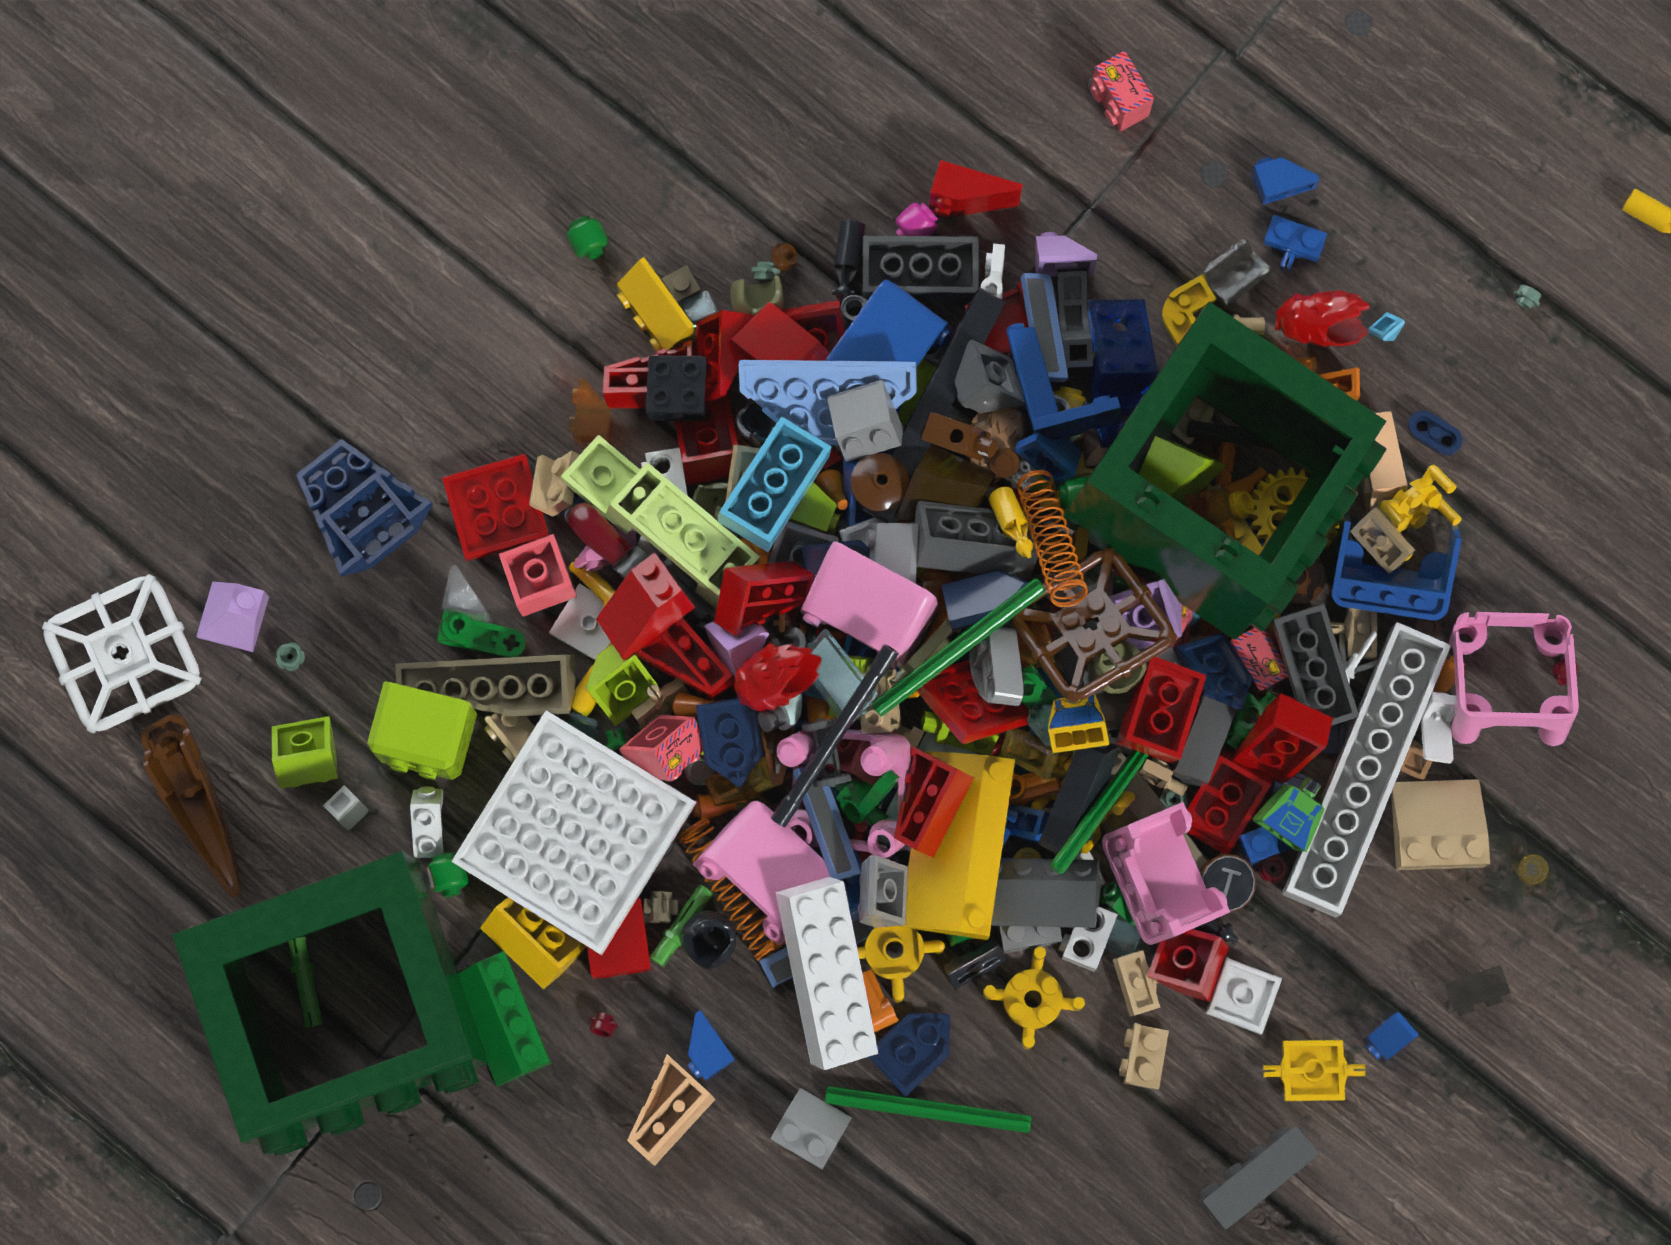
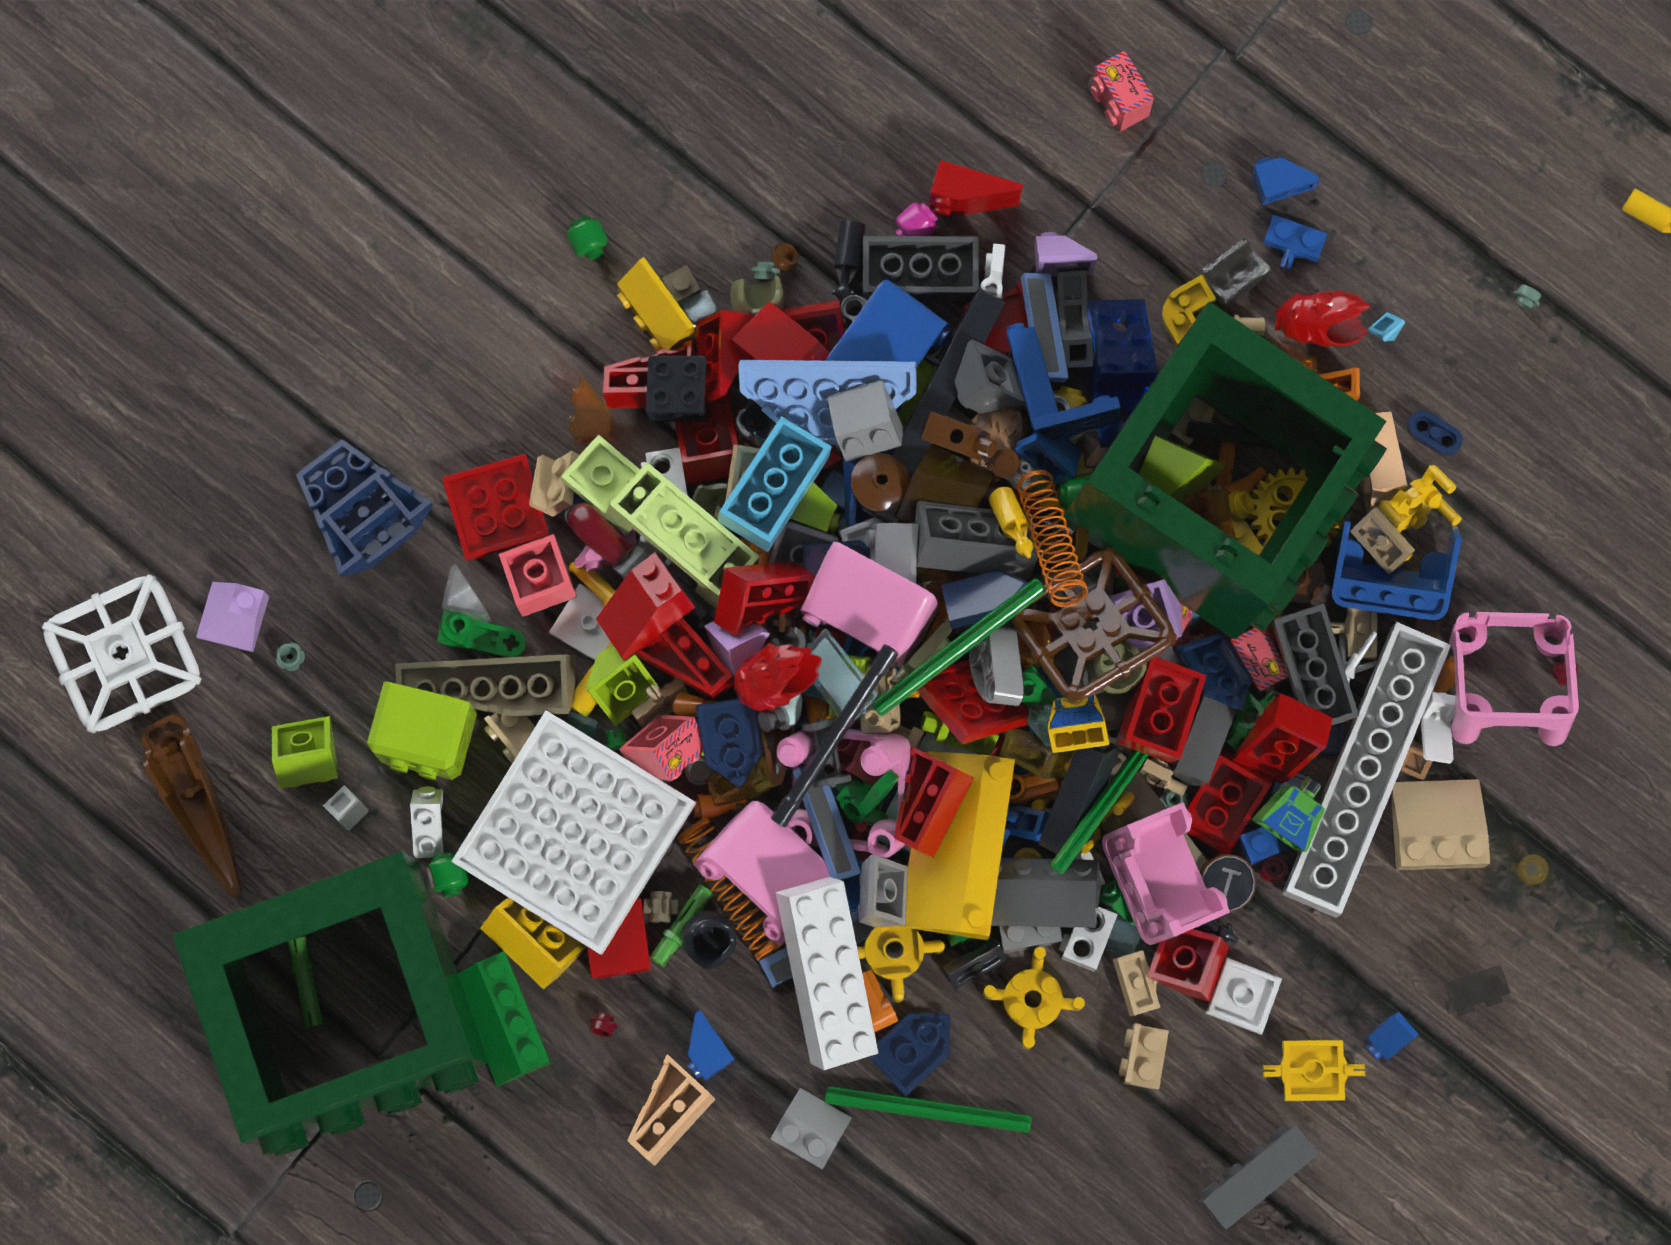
(831, 484): orange cone -> none

